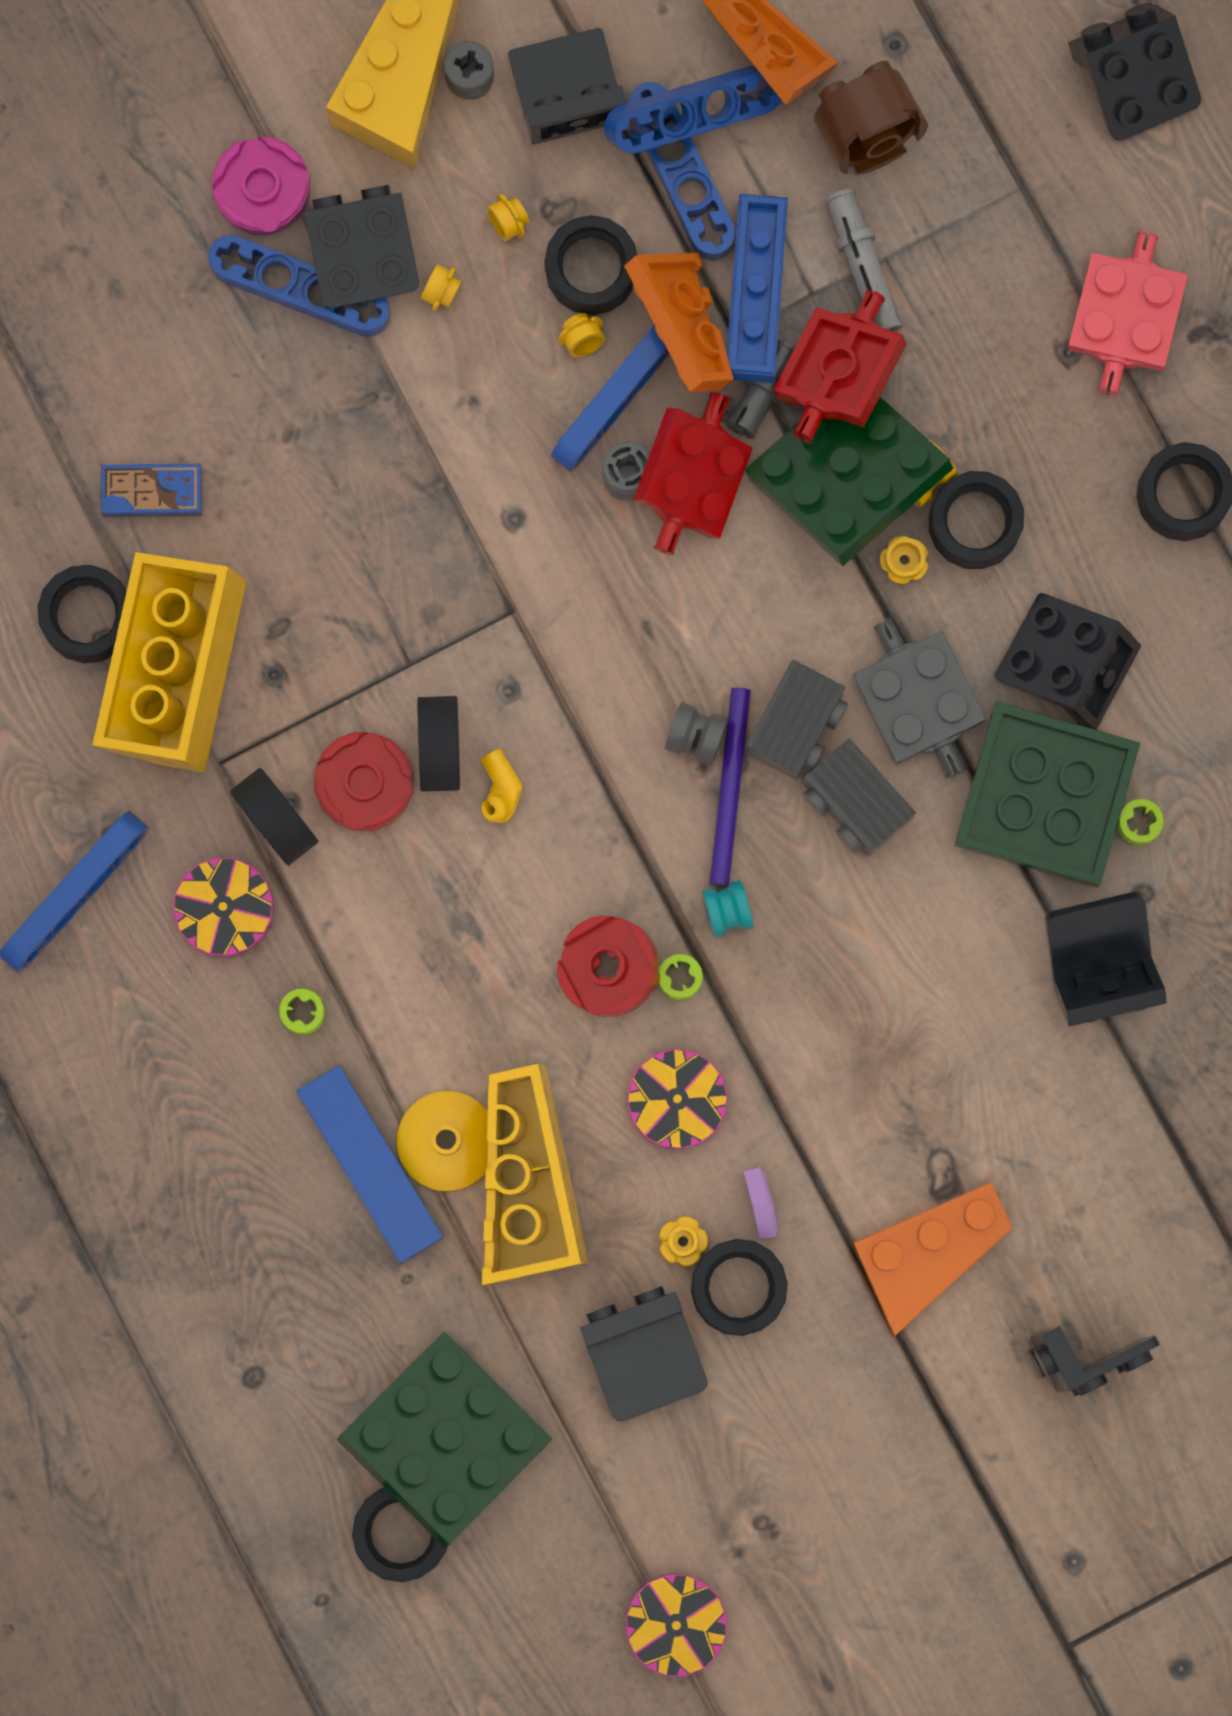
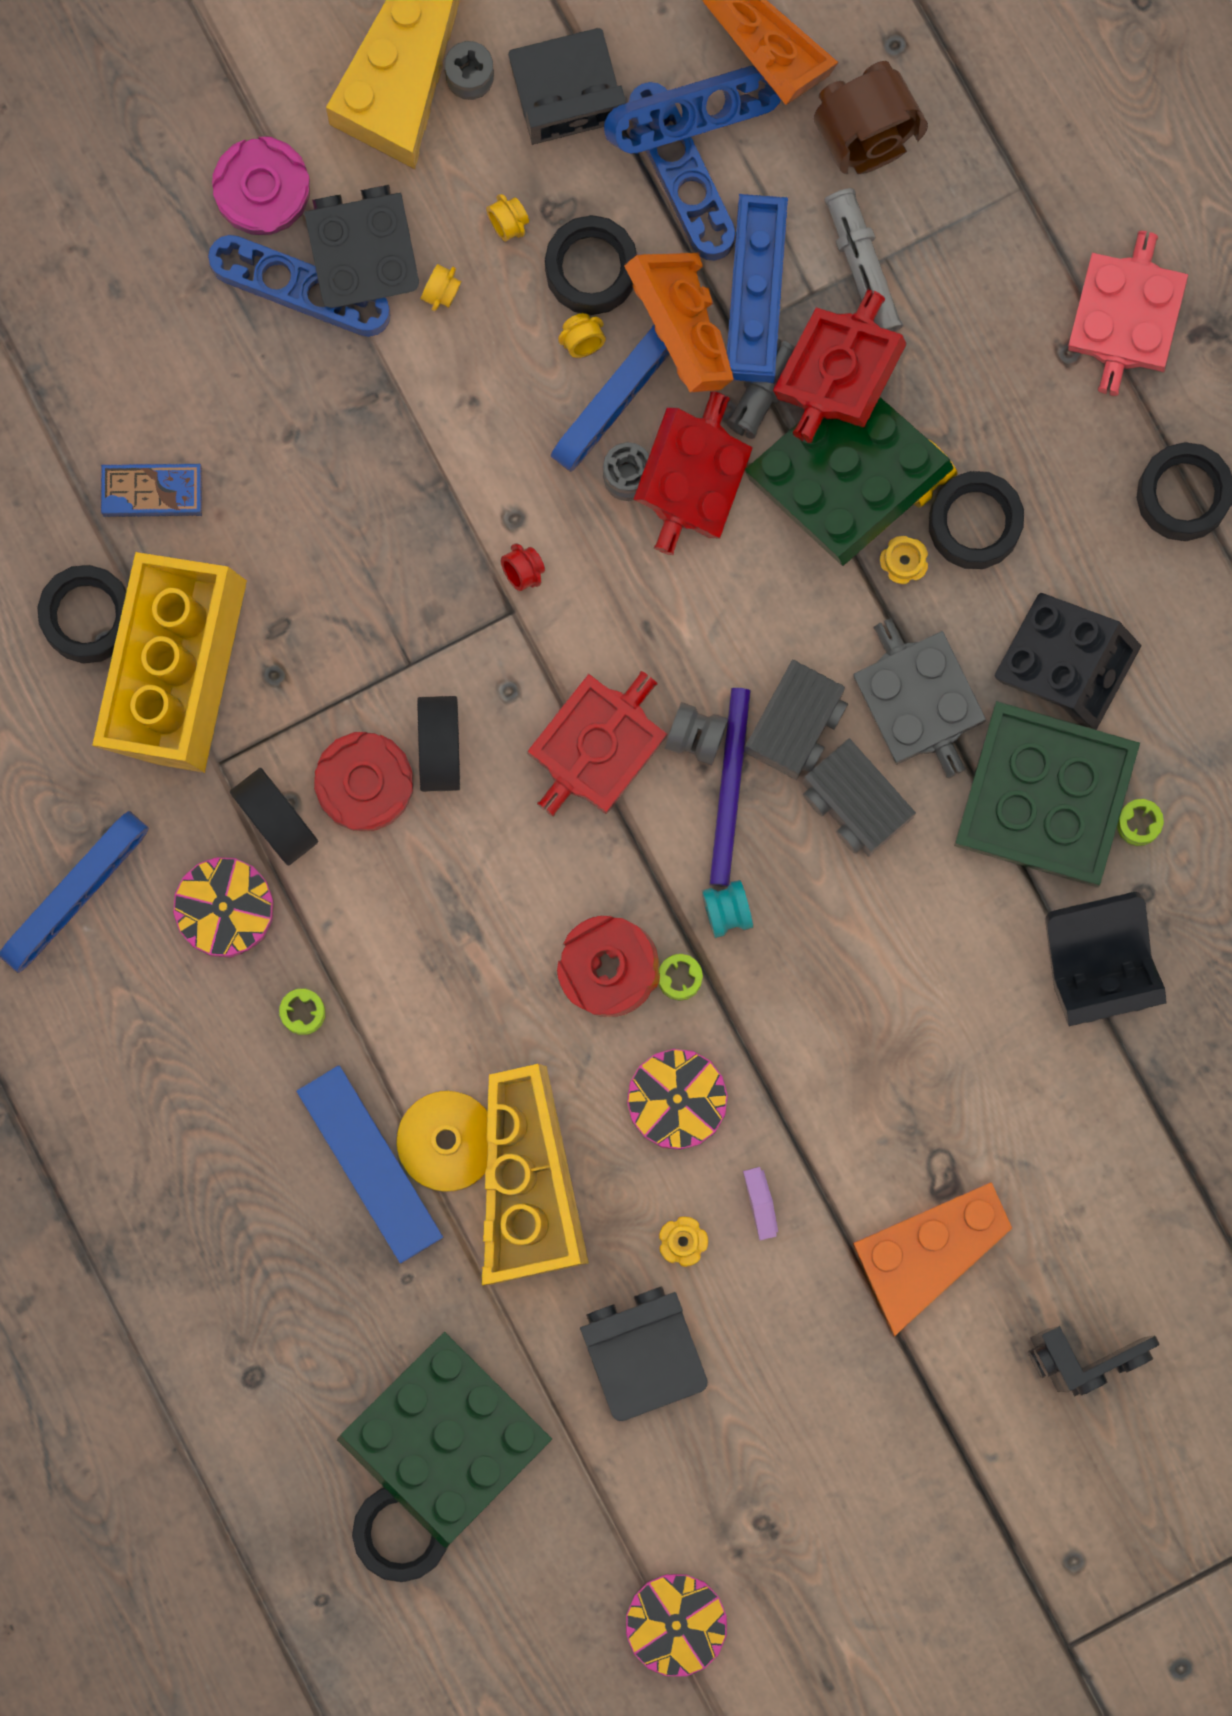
(505, 789): yellow arm -> none
(523, 567): none -> red plate
(597, 743): none -> red plate
(776, 1279): black tyre -> none
(1138, 69): black bracket -> none

